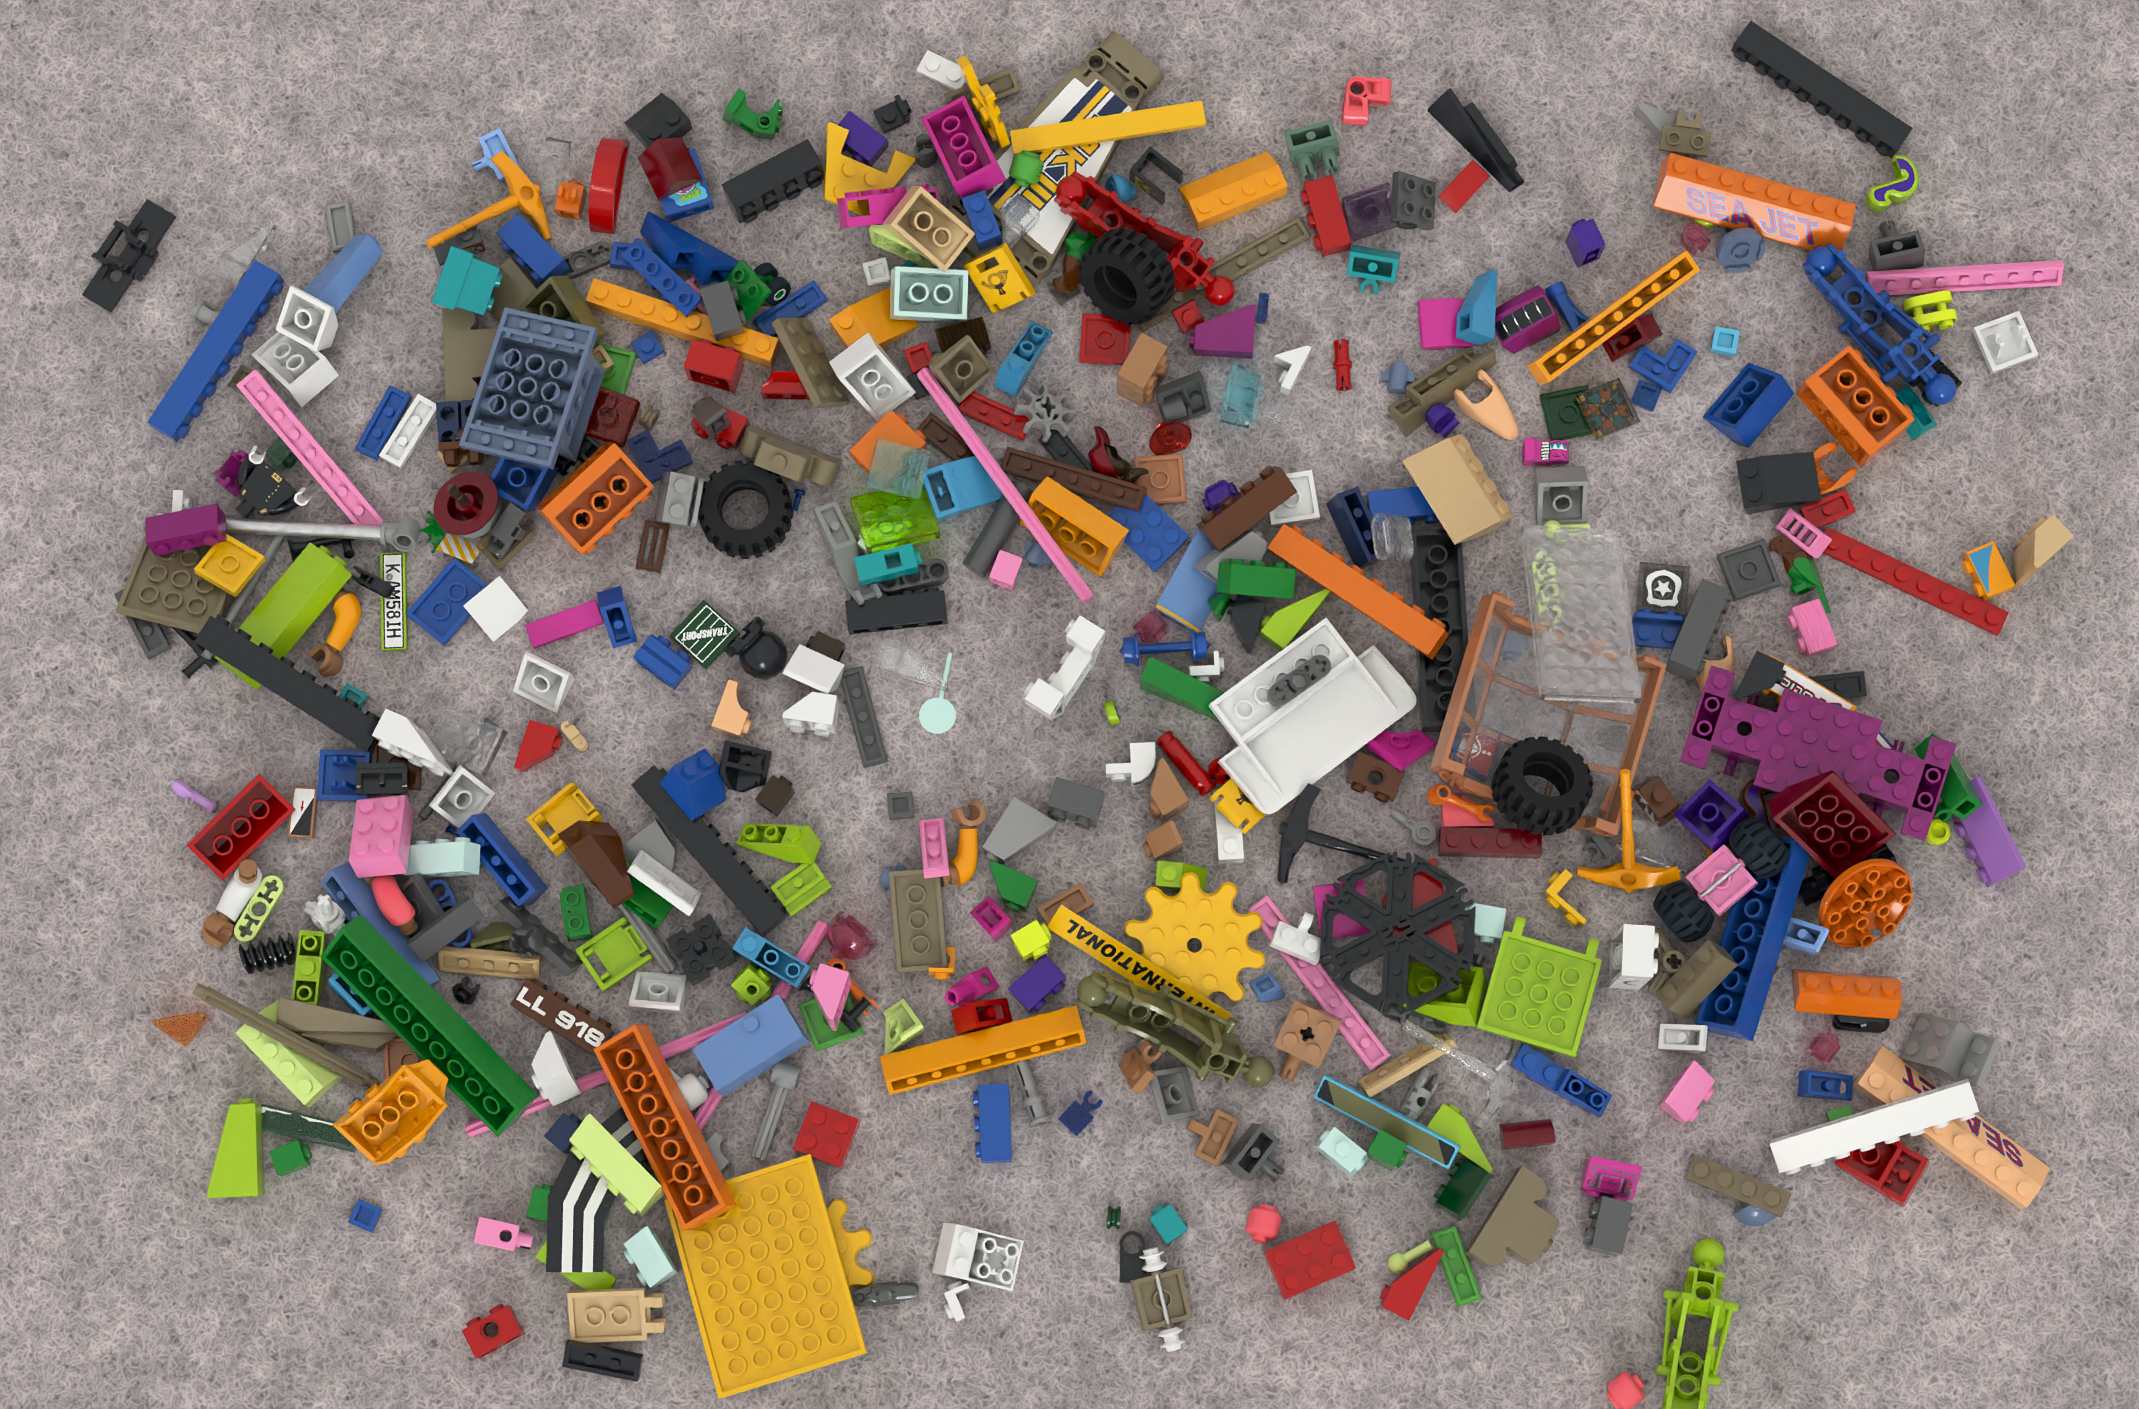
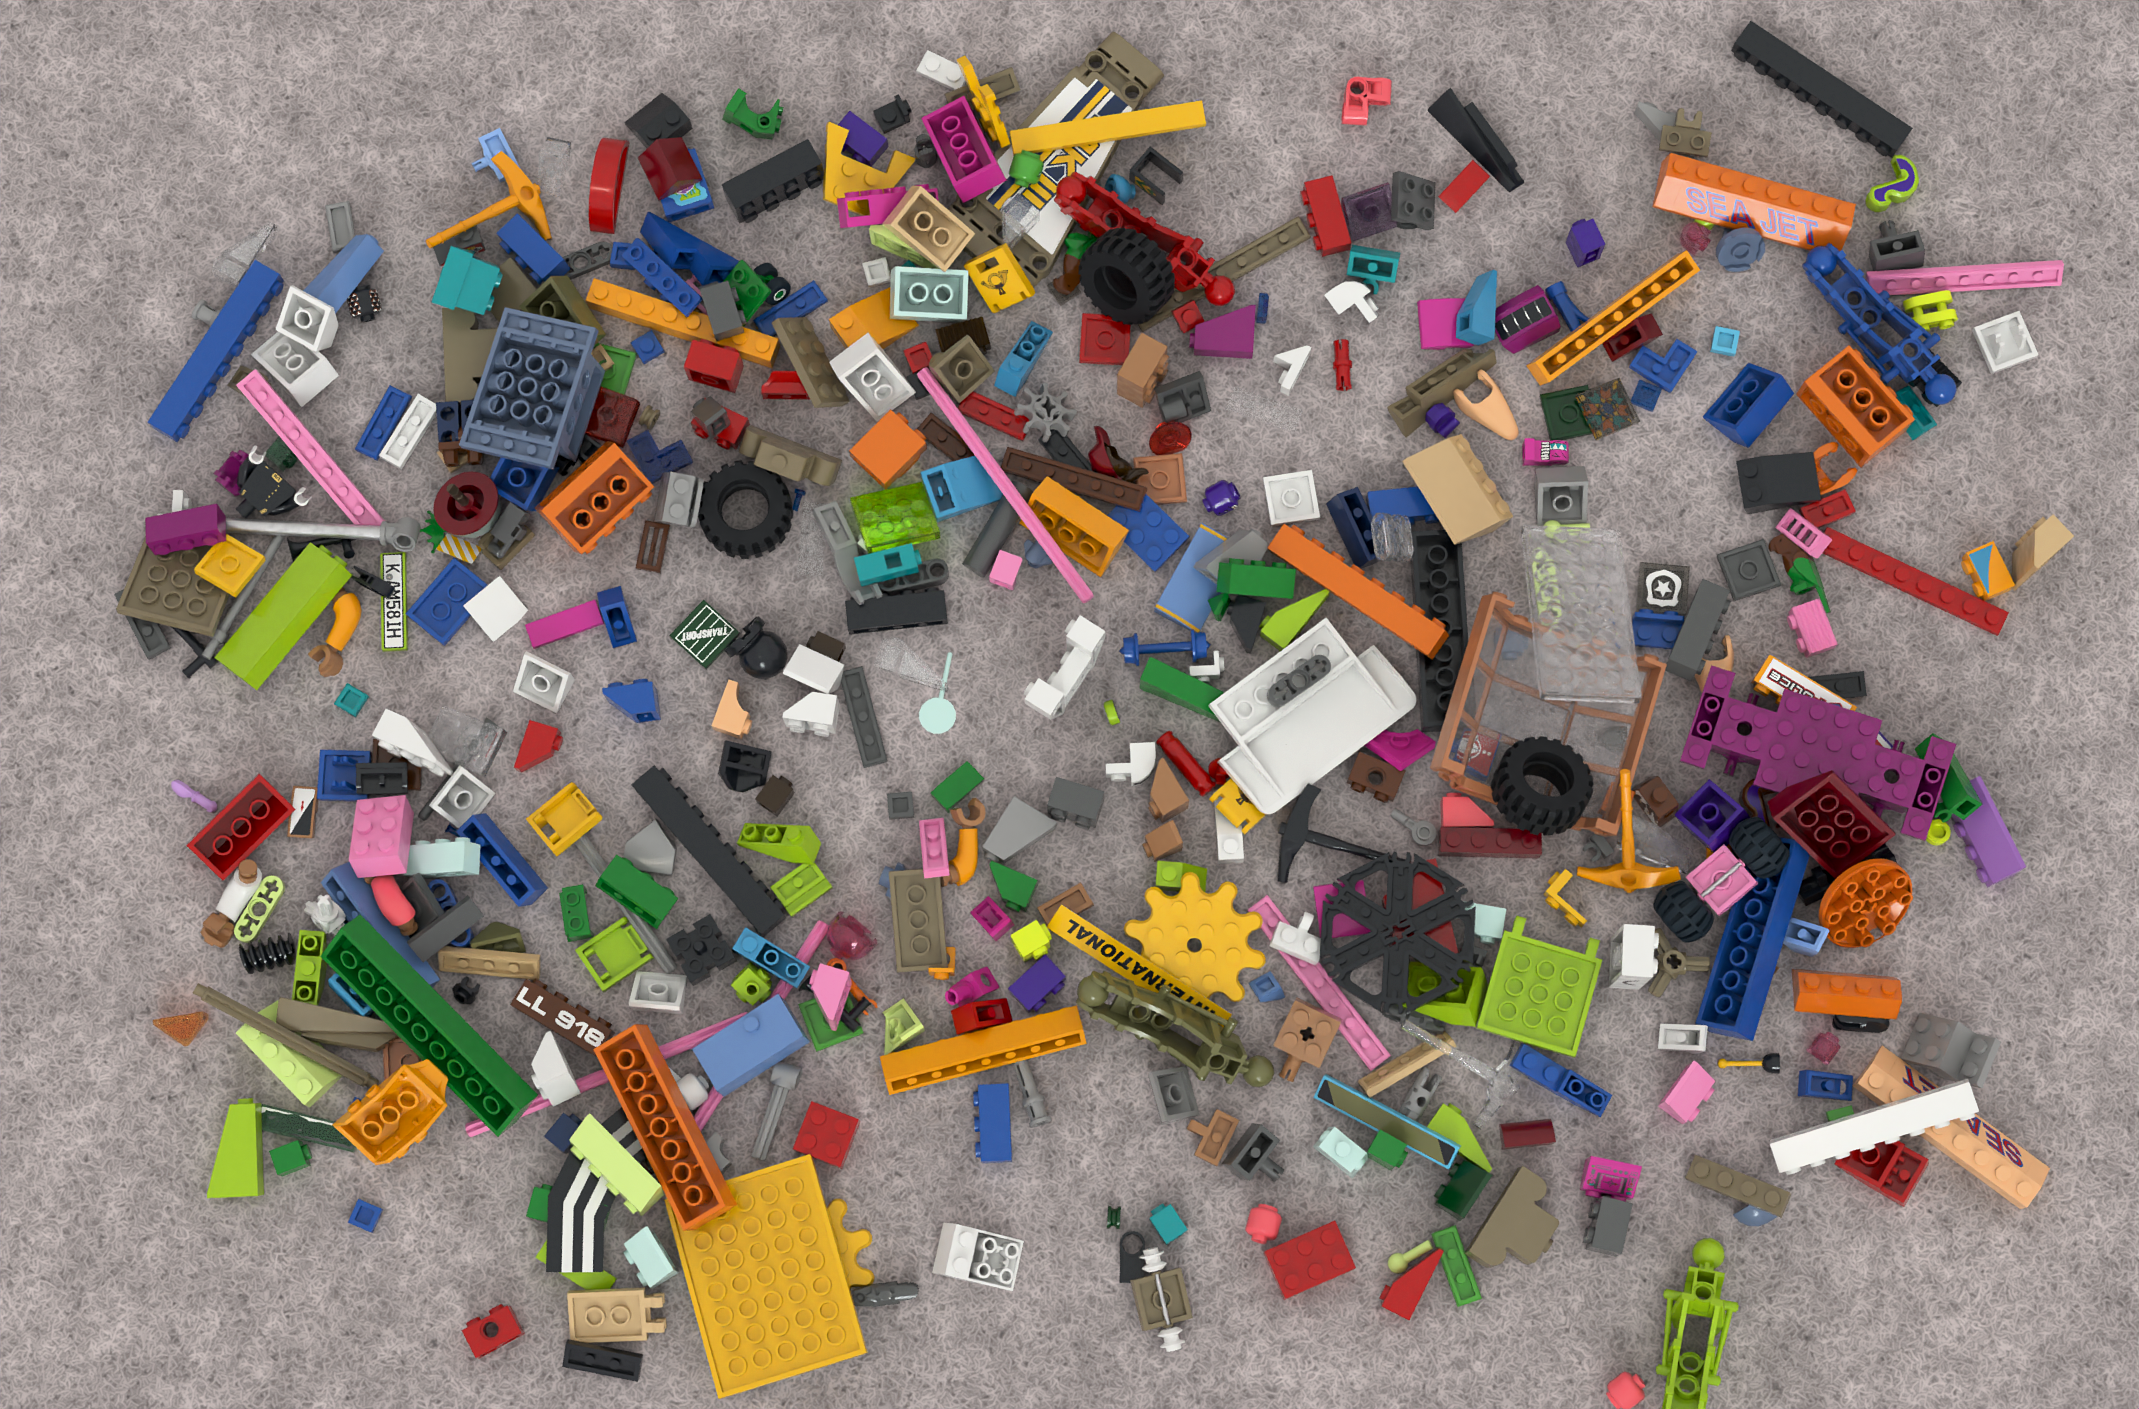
(135, 258): black piece -> none
(287, 682): black brick -> none
(364, 303): none -> black head
(489, 1231): bright pink torso -> none
(534, 938): dark grey plate -> none
(570, 200): orange brick -> none
(574, 736): tan piece -> none
(601, 858): reddish brown wedge -> none
(636, 700): none -> blue slope
(663, 661): blue brick -> none
(664, 882): white tile -> none
(695, 784): blue slope -> none
(898, 469): clear light blue bracket -> none
(953, 1307): white bracket -> none
(957, 786): none -> green slope
(982, 220): blue brick -> none
(1078, 1116): clear blue plate -> none
(1136, 1066): medium nougat plate -> none
(1151, 627): clear pink plate -> none
(1233, 190): light orange slope -> none
(1241, 397): clear light blue slope -> none
(1246, 507): reddish brown brick -> none
(1312, 145): sand green brick -> none
(1350, 292): none -> white brick
(1397, 377): sand blue piece -> none
(1447, 797): orange brick -> none
(1696, 979): dark tan brick -> none
(1760, 675): black slope -> none
(1770, 1063): none -> hinge

